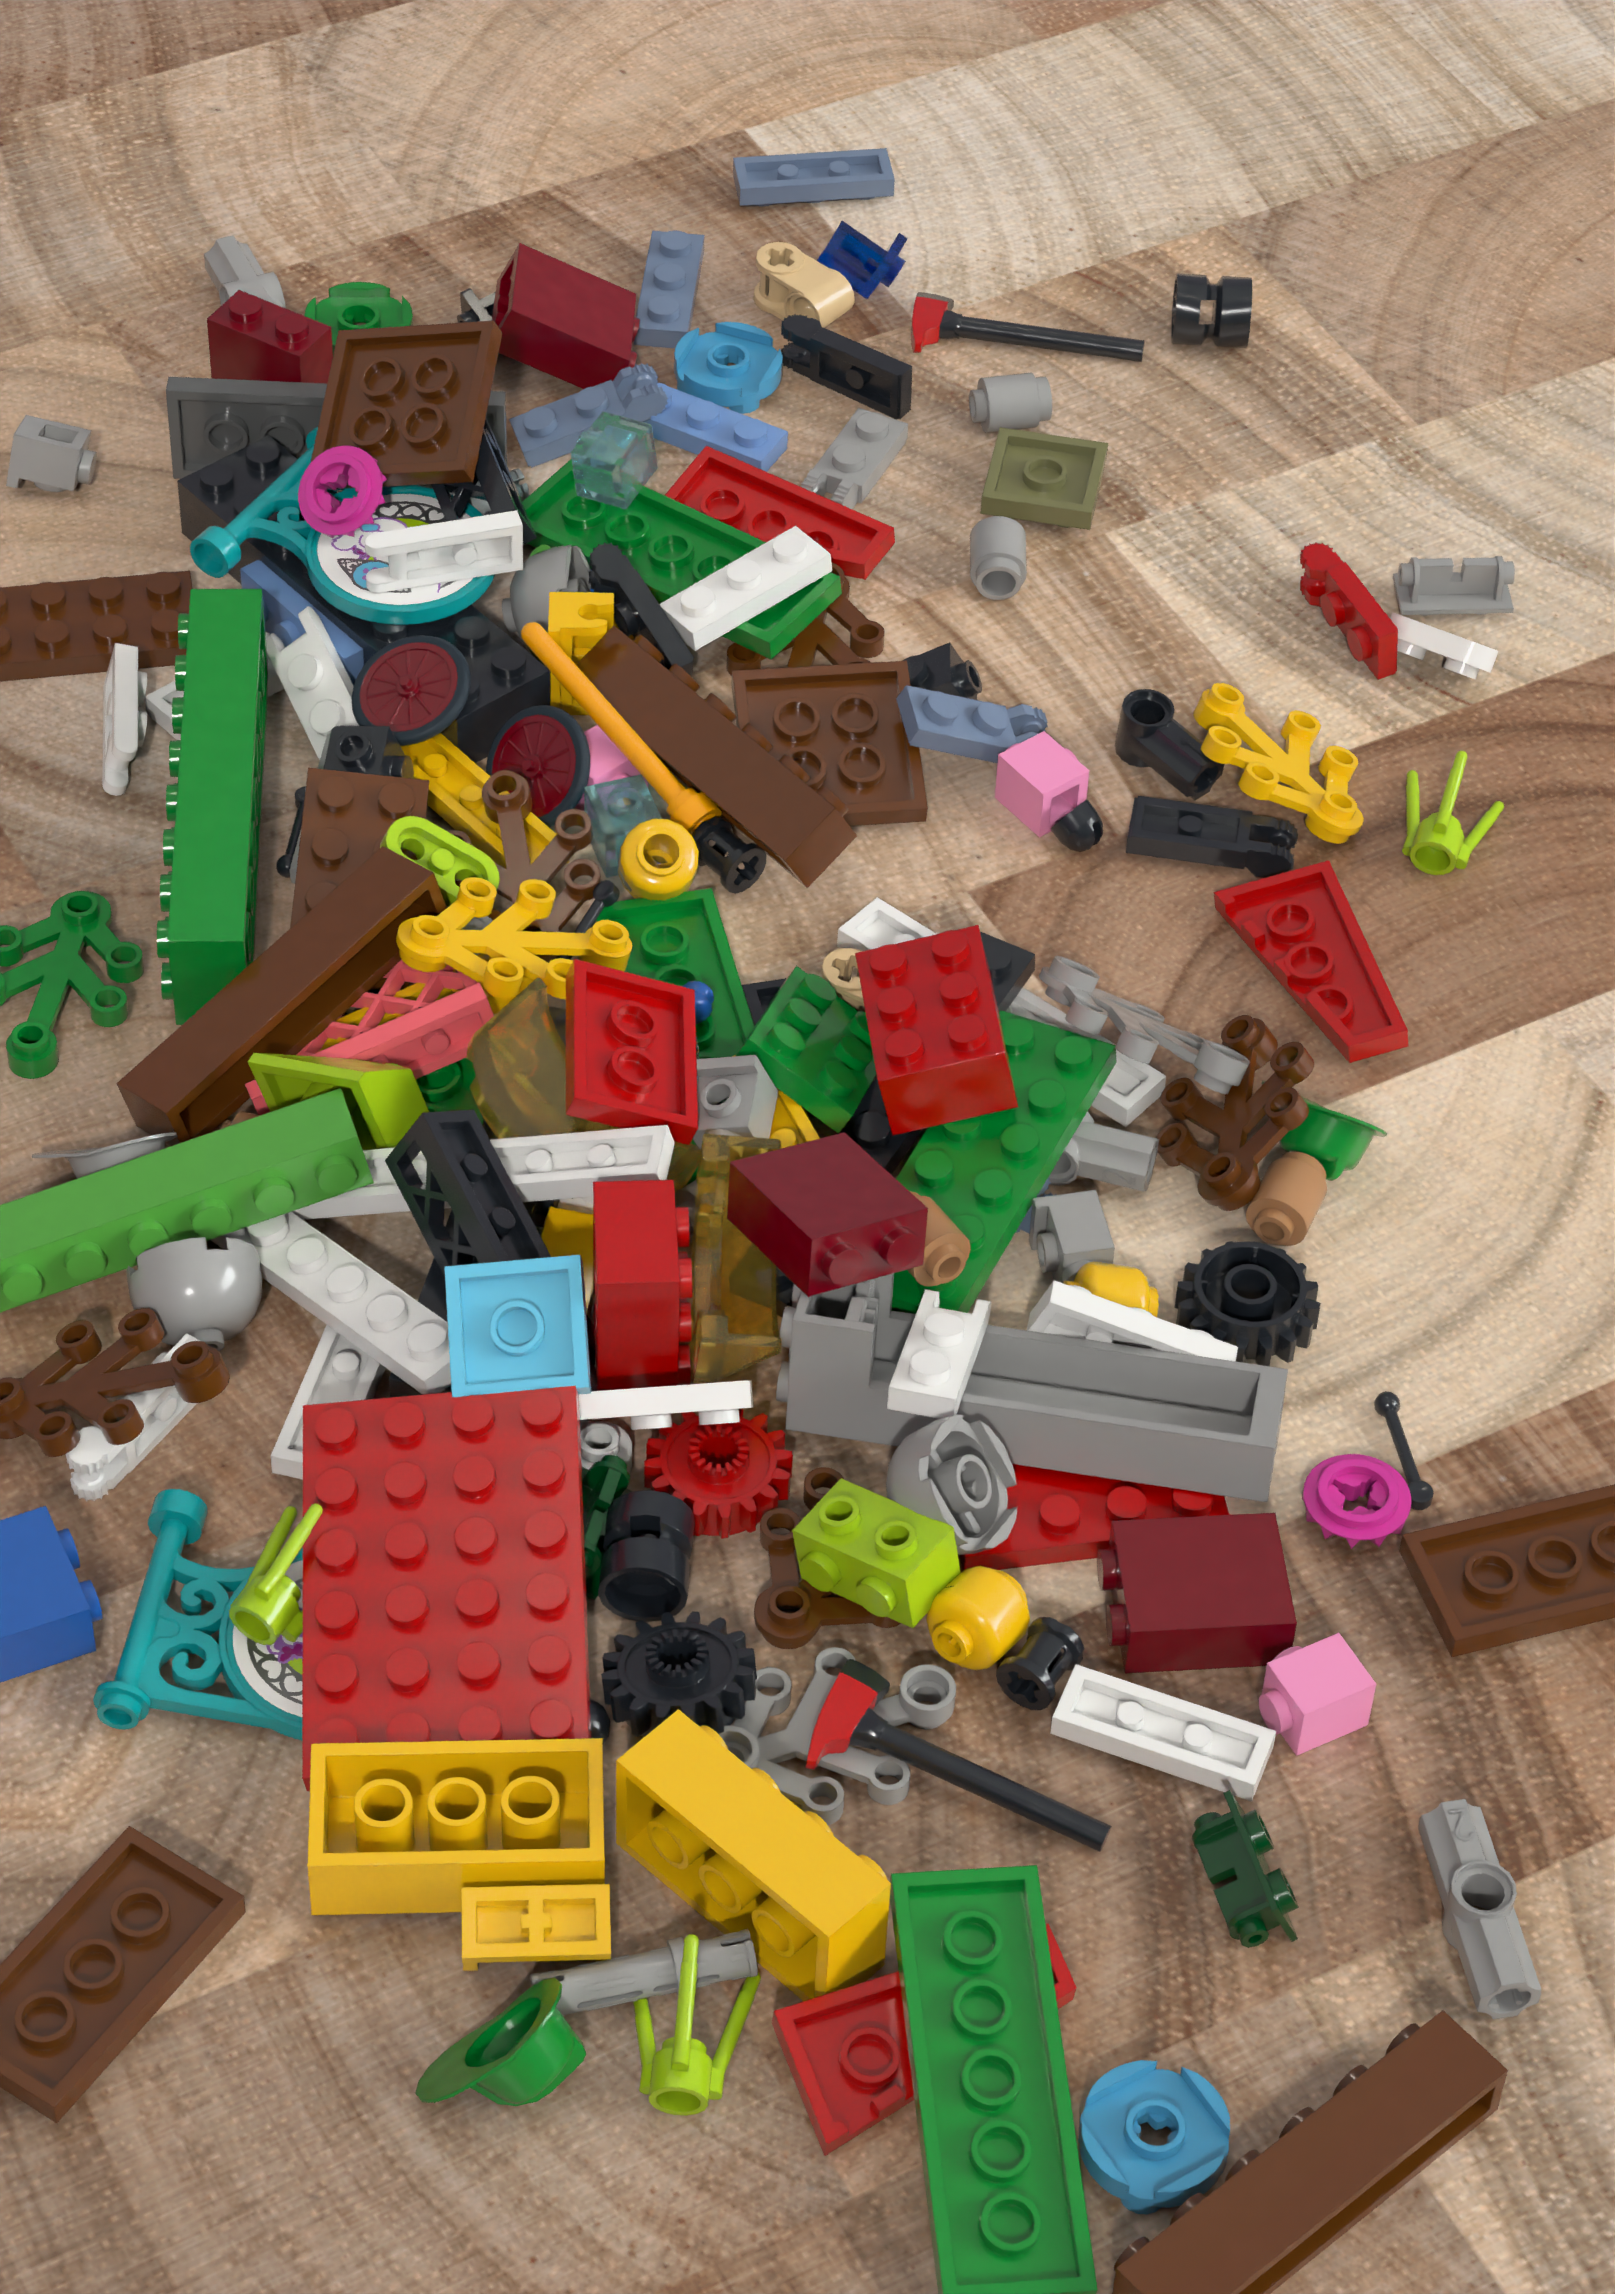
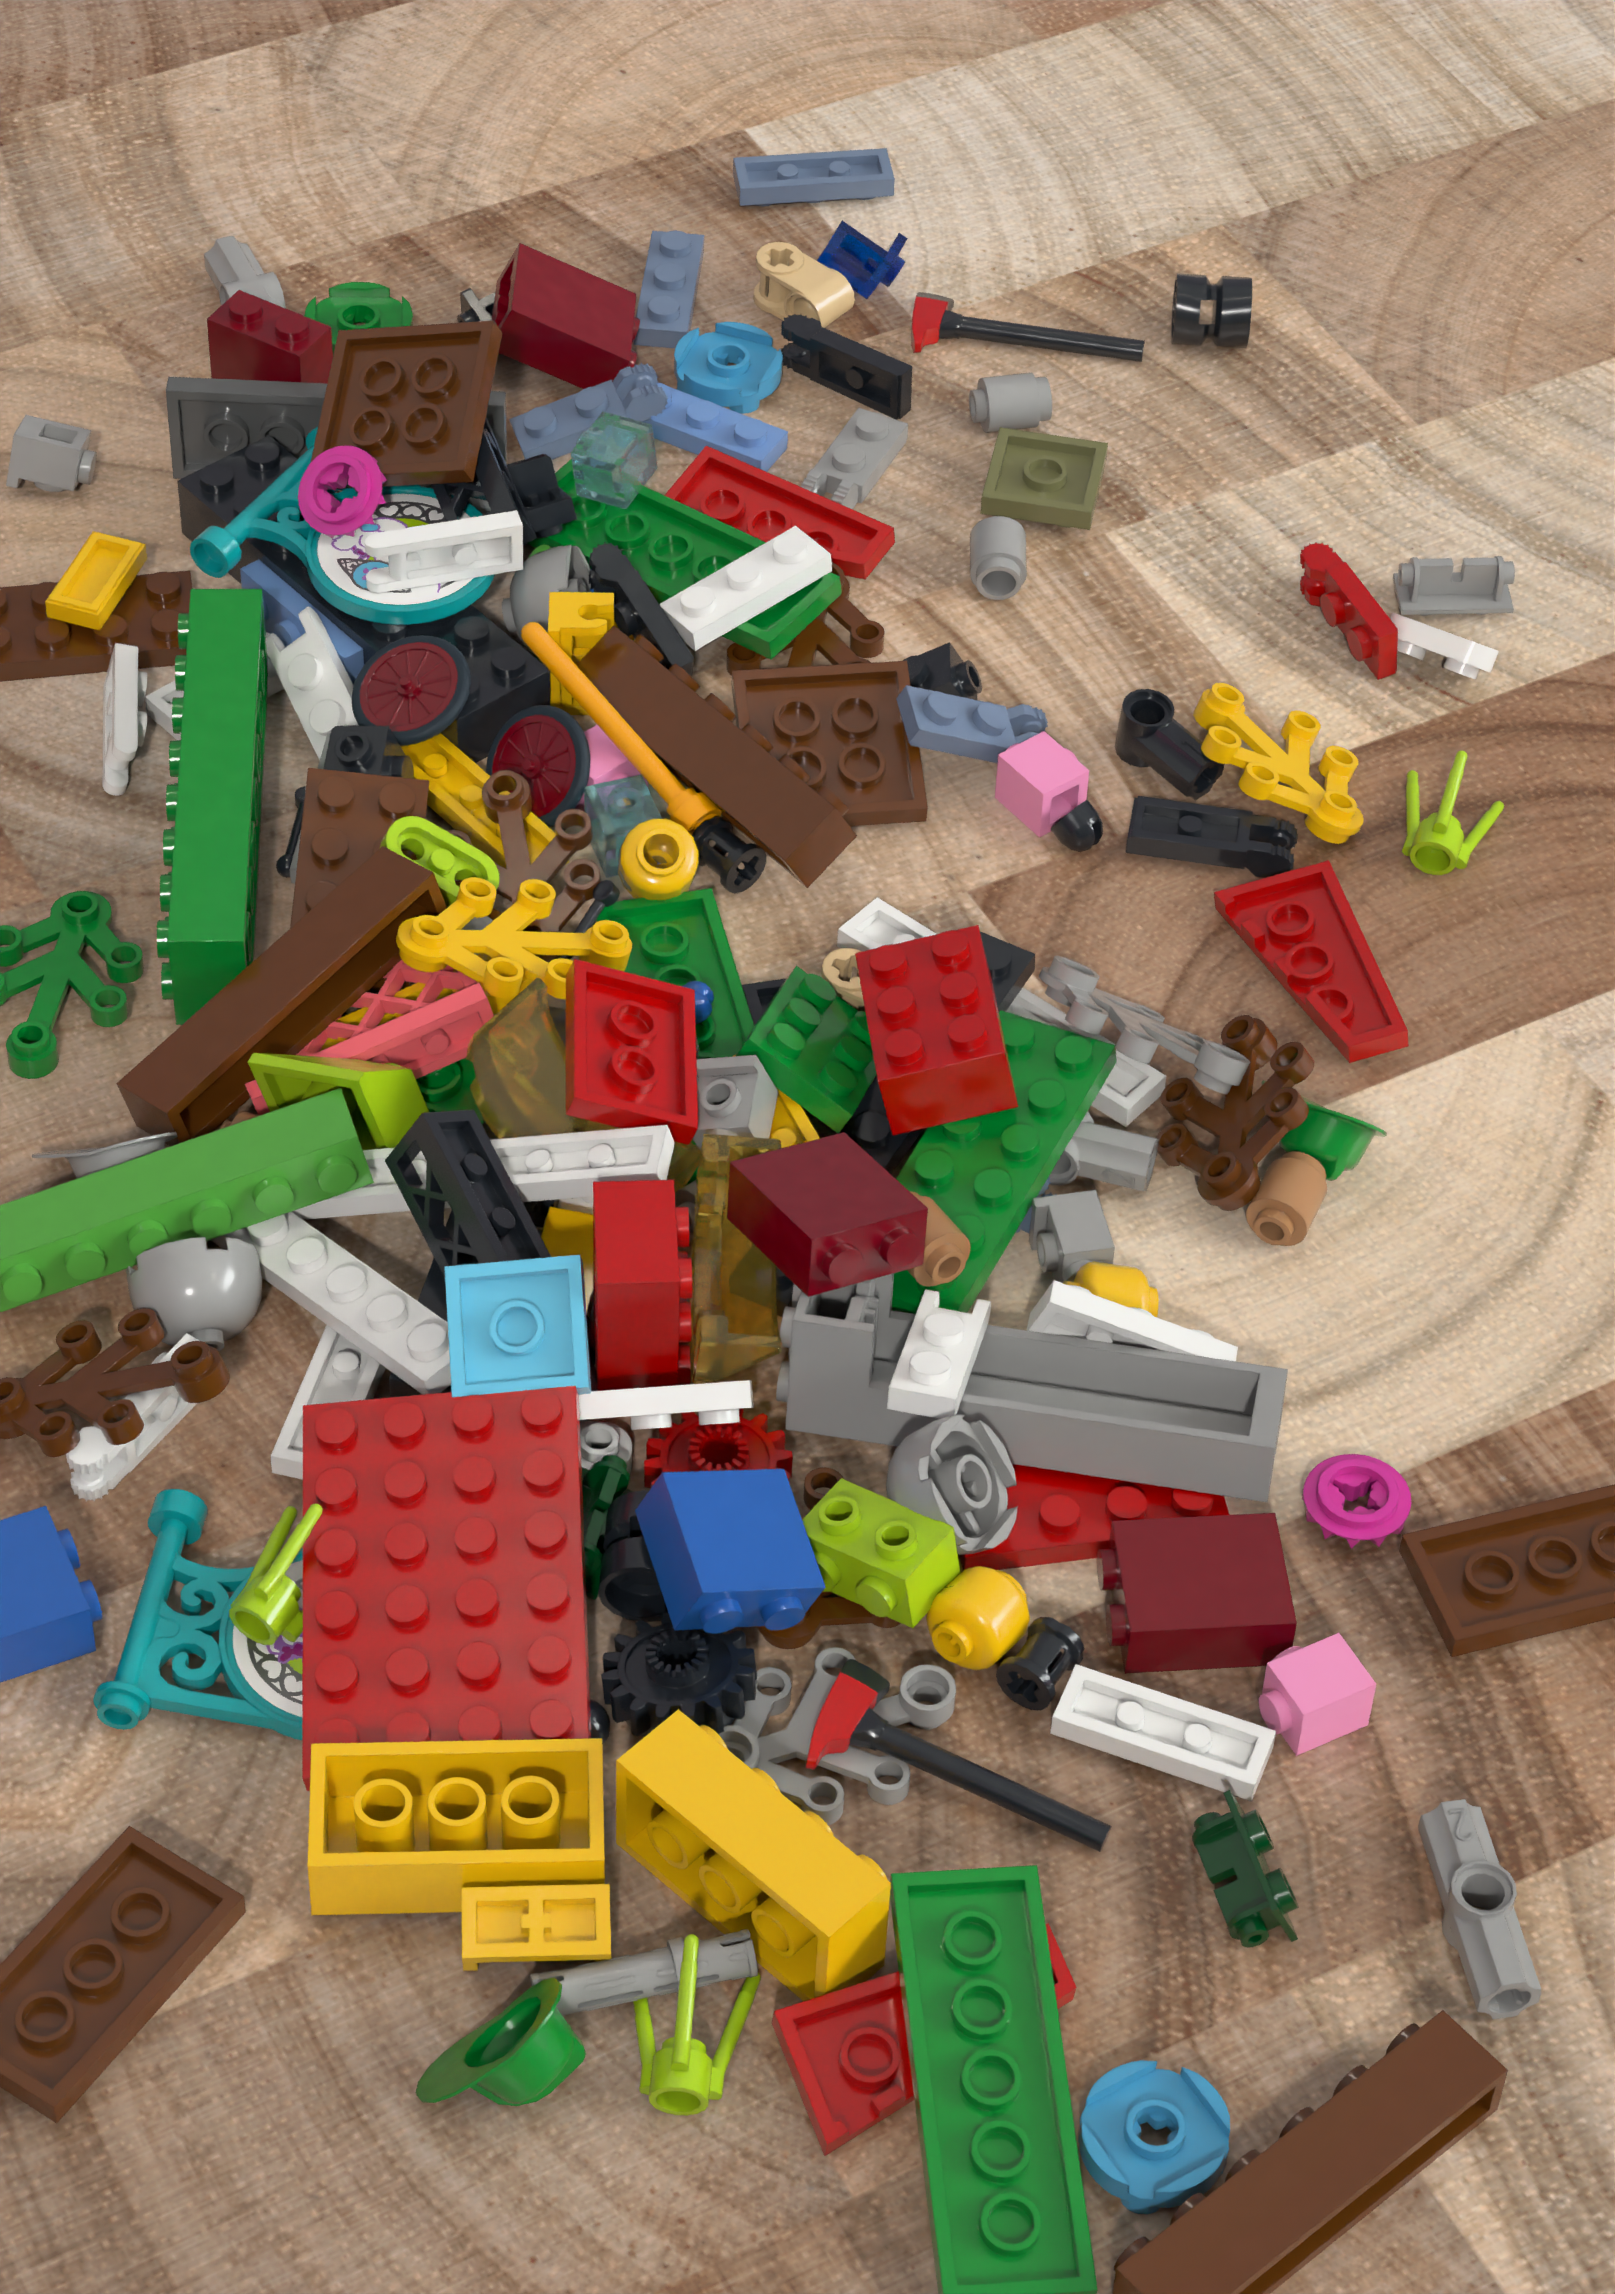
(96, 580): none -> yellow tile
(541, 496): none -> black bracket
(729, 1549): none -> blue brick
(1250, 1300): black gear -> none
(1387, 1405): black hinge -> none

